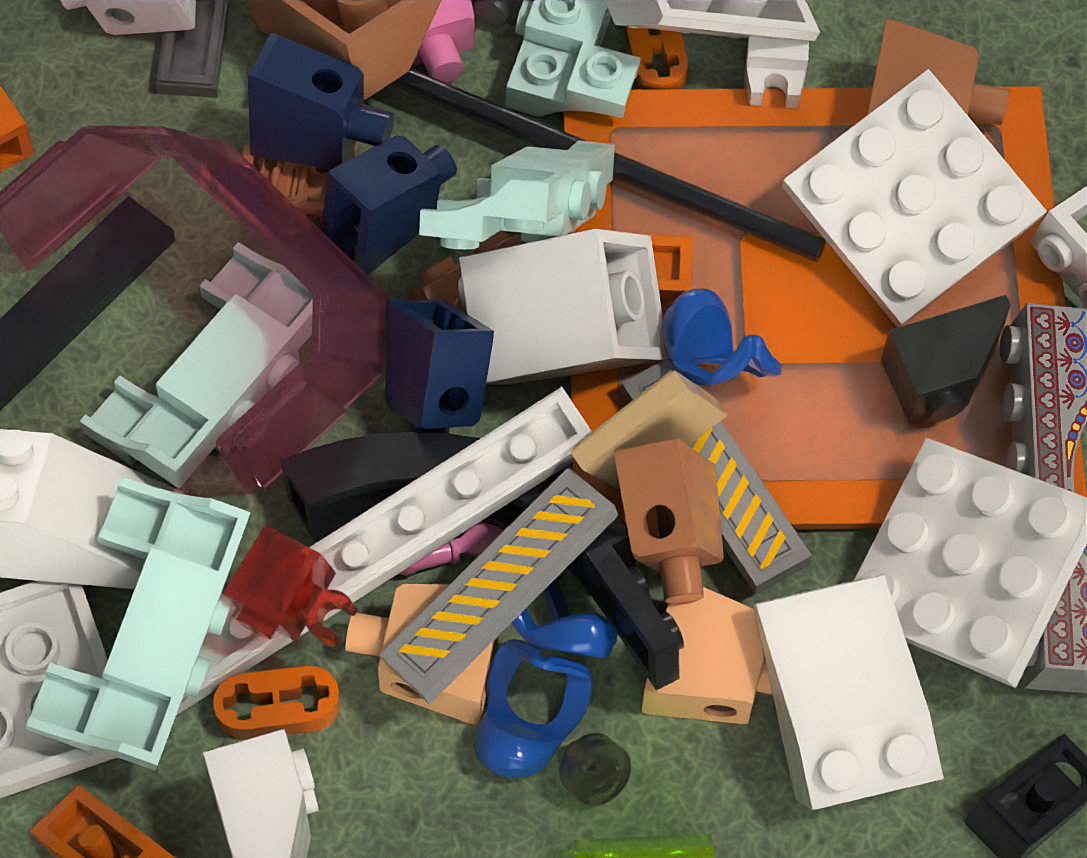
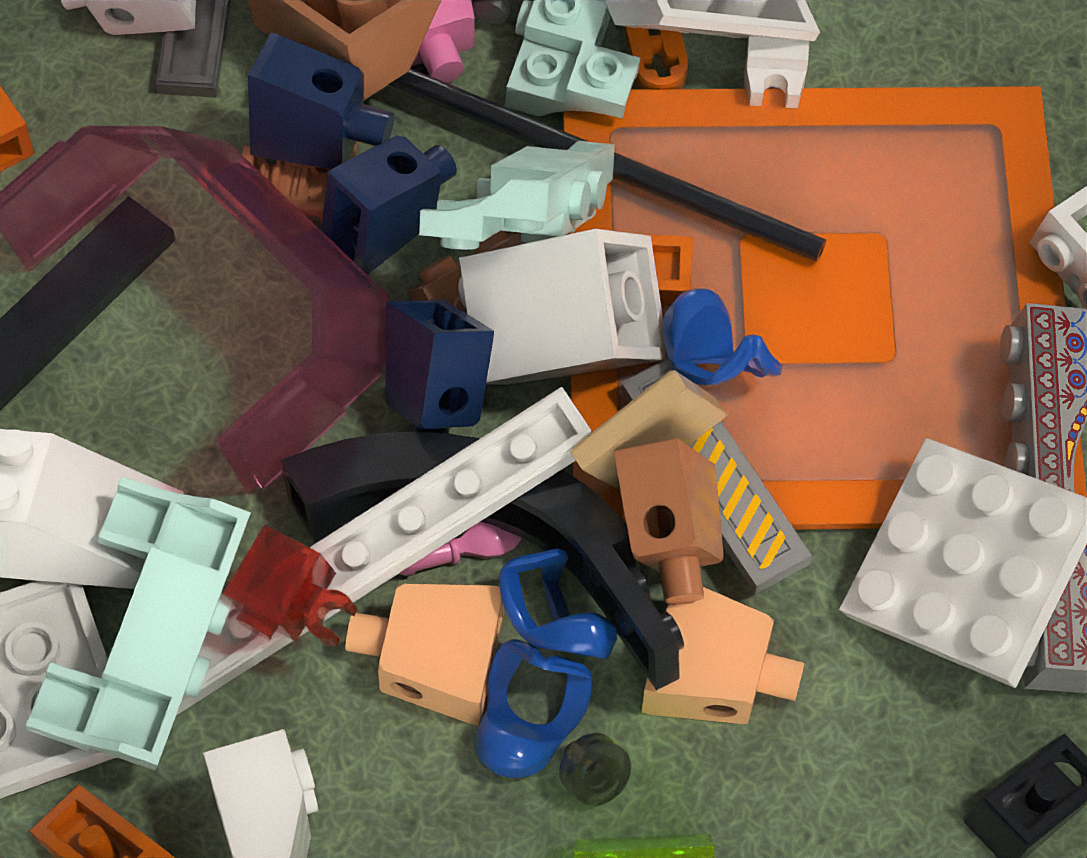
(218, 376): light aqua bracket -> none
(275, 687): orange beam -> none
(499, 585): tile -> none
(846, 693): white slope -> none
(911, 51): nougat torso -> none
(913, 198): white plate -> none
(942, 358): pearl dark grey slope -> none

